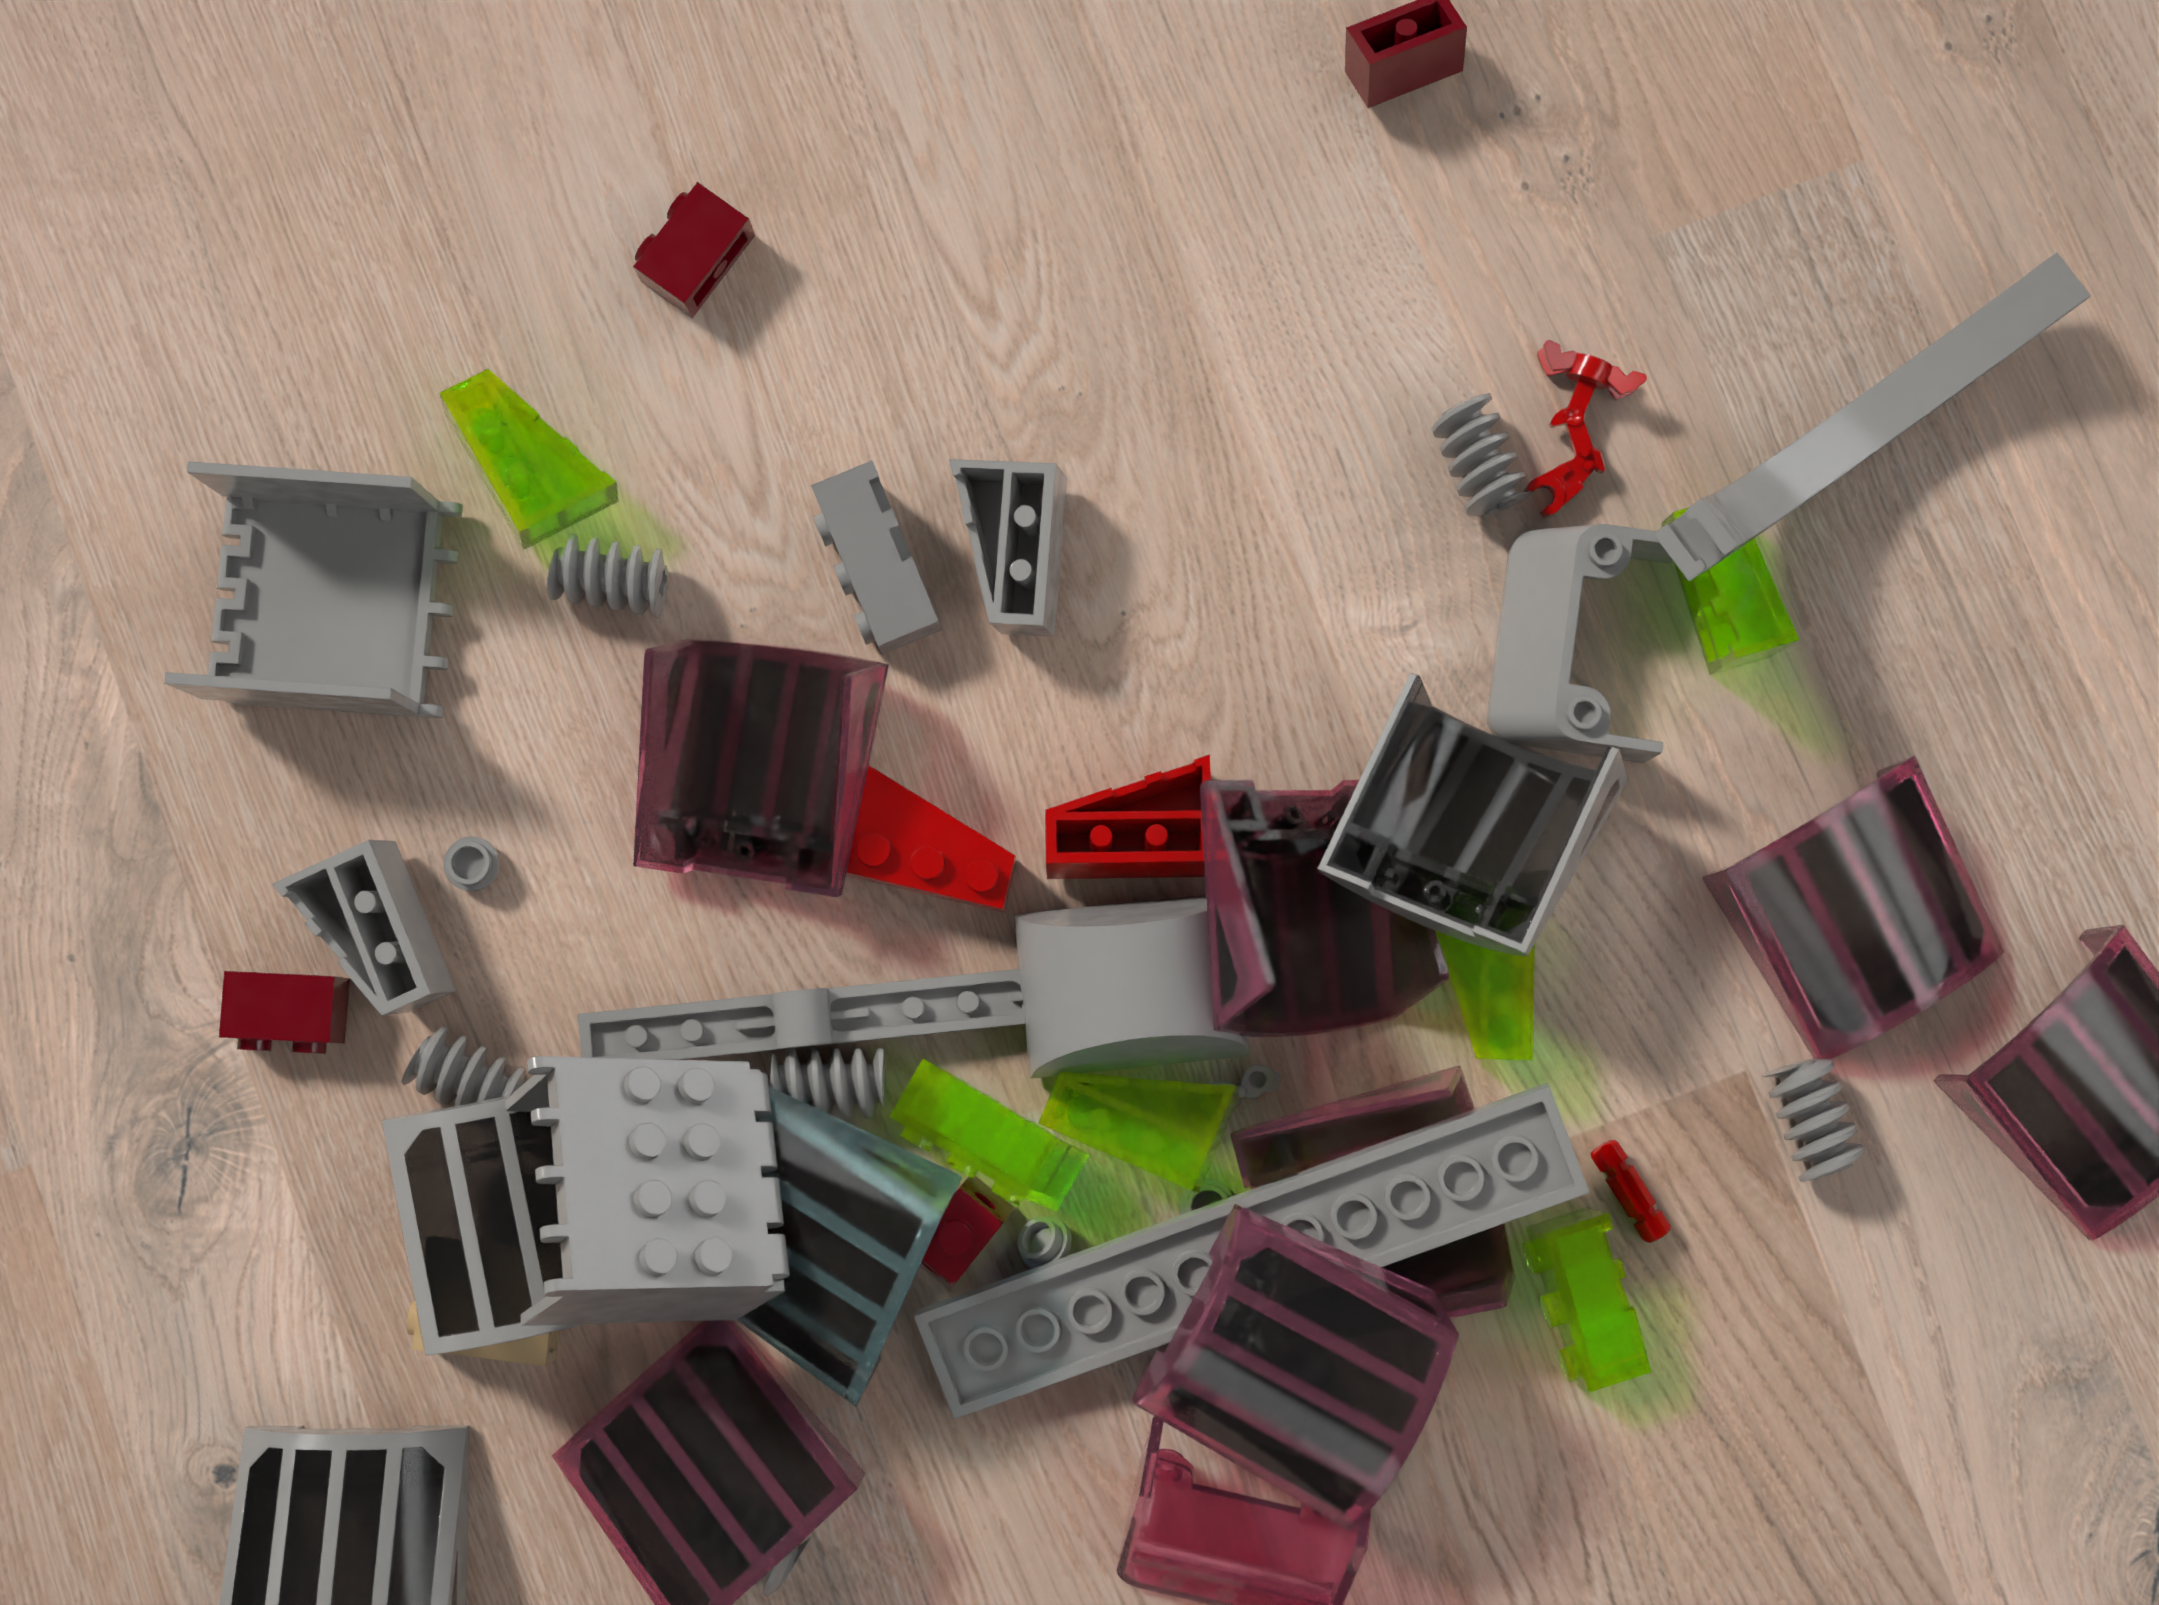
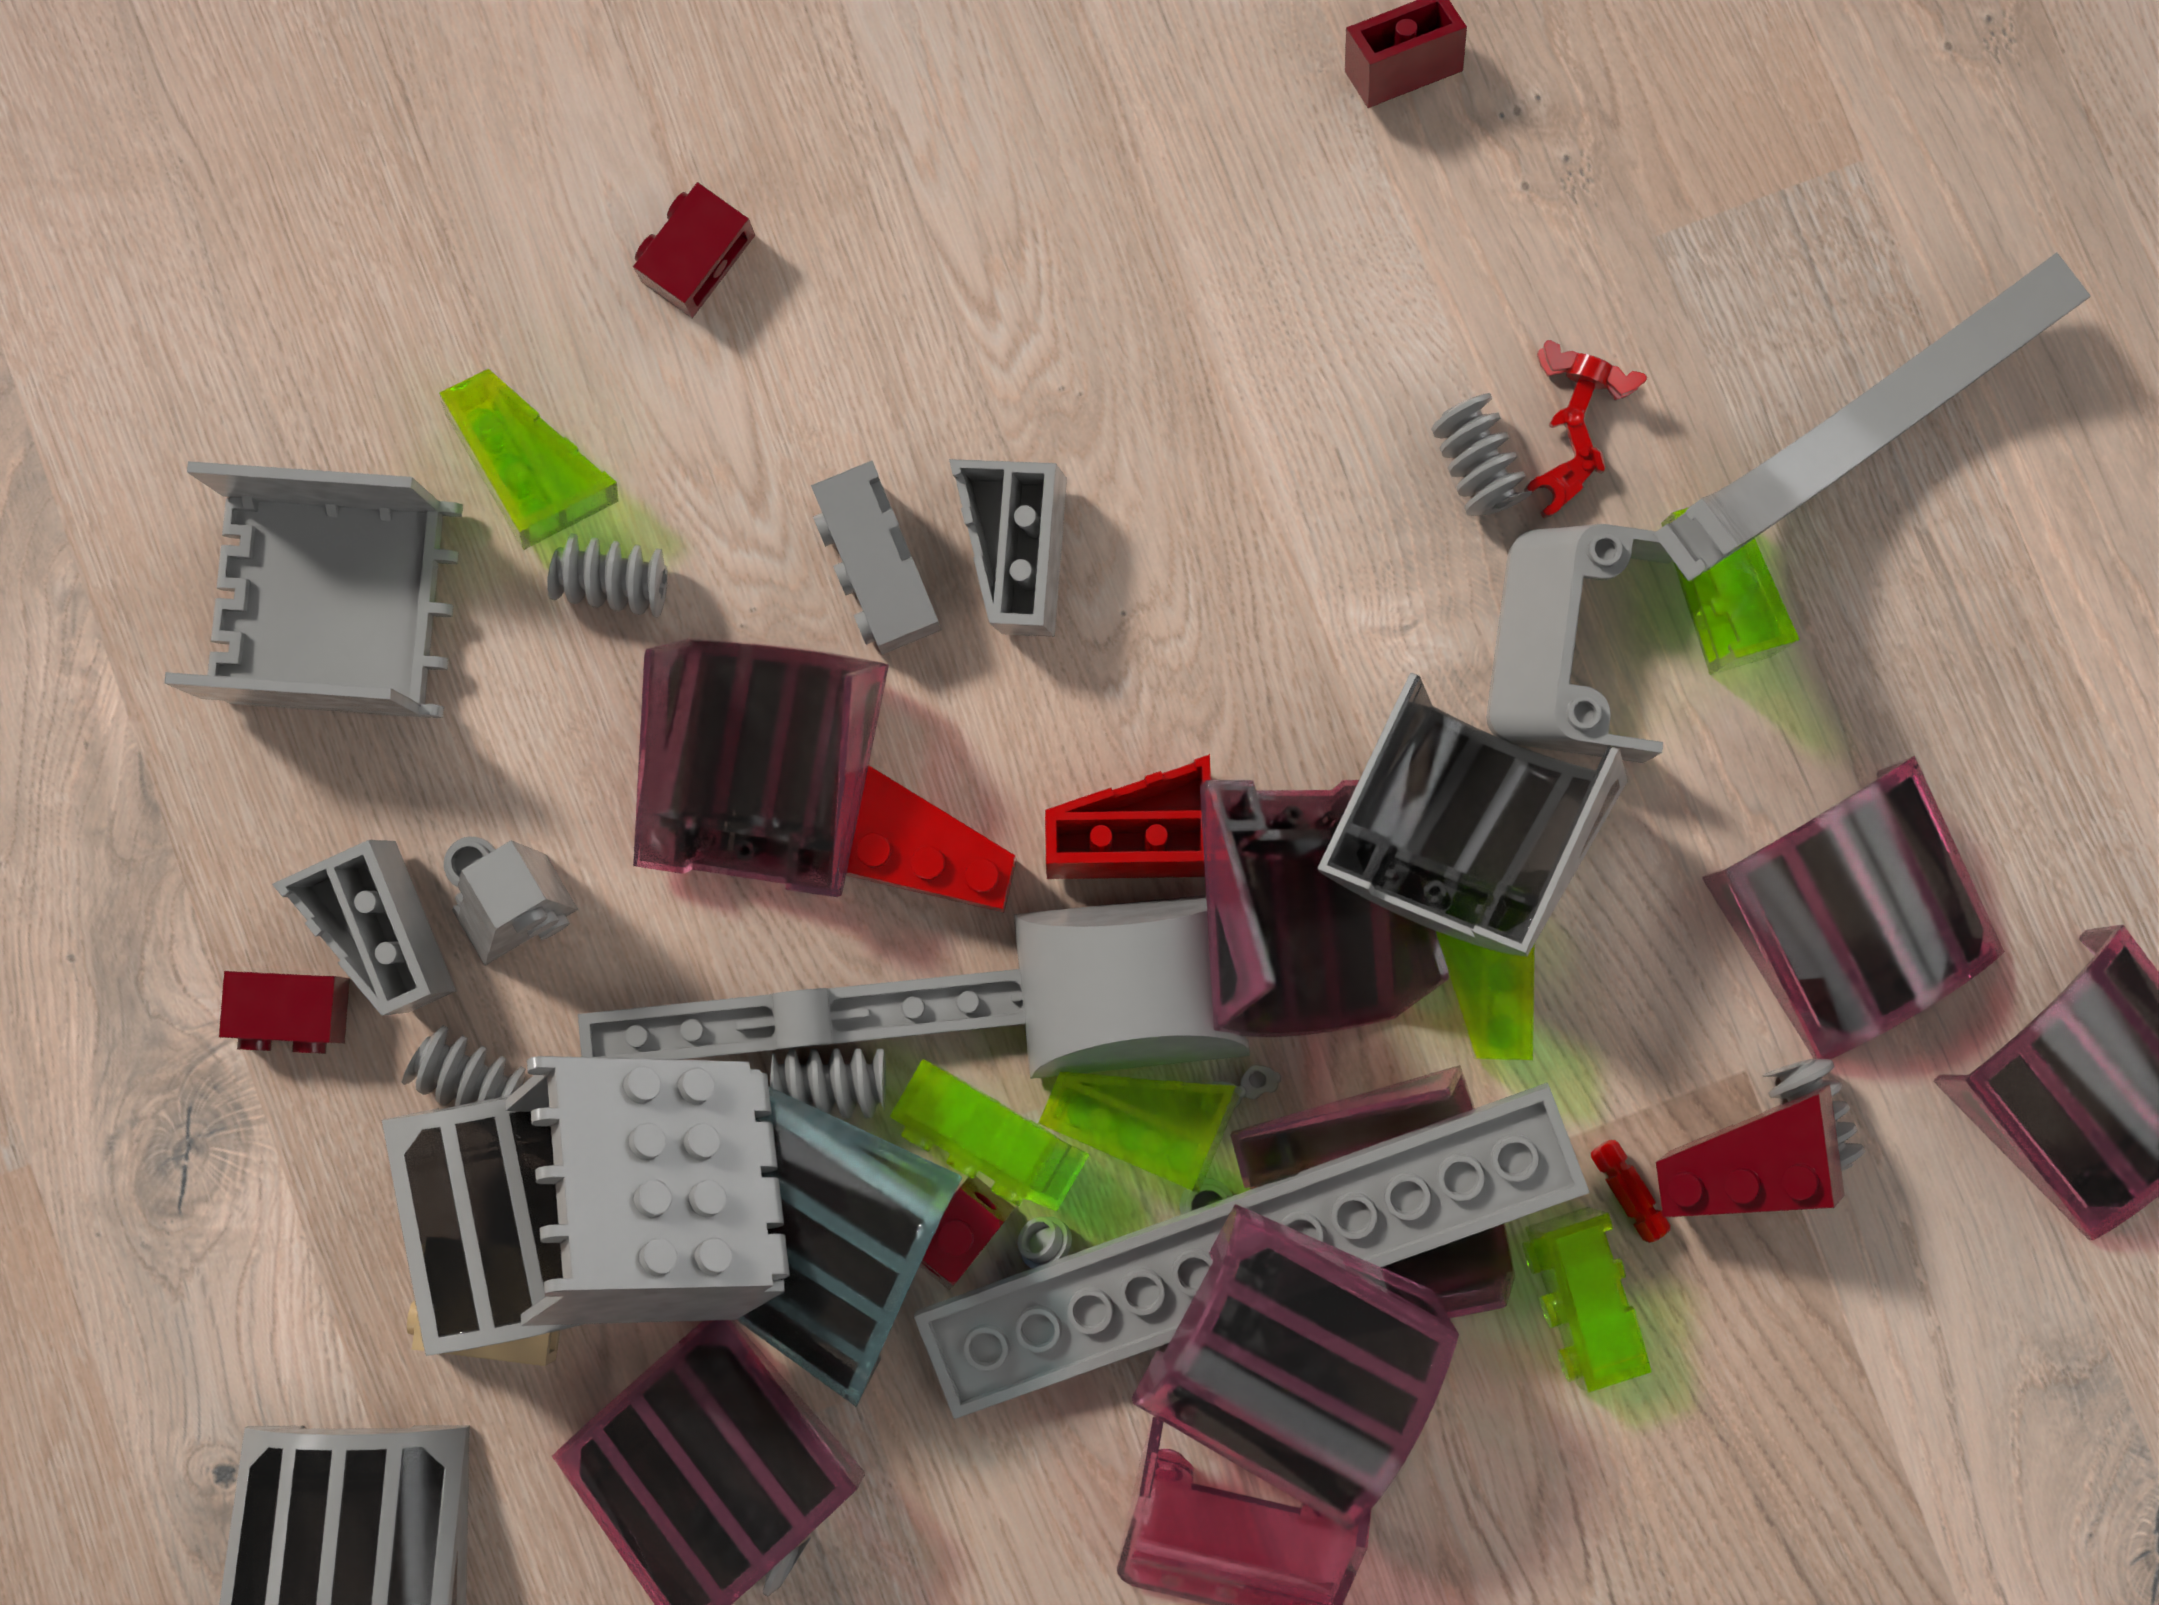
(510, 900): none -> light grey wedge
(1758, 1165): none -> dark red wedge

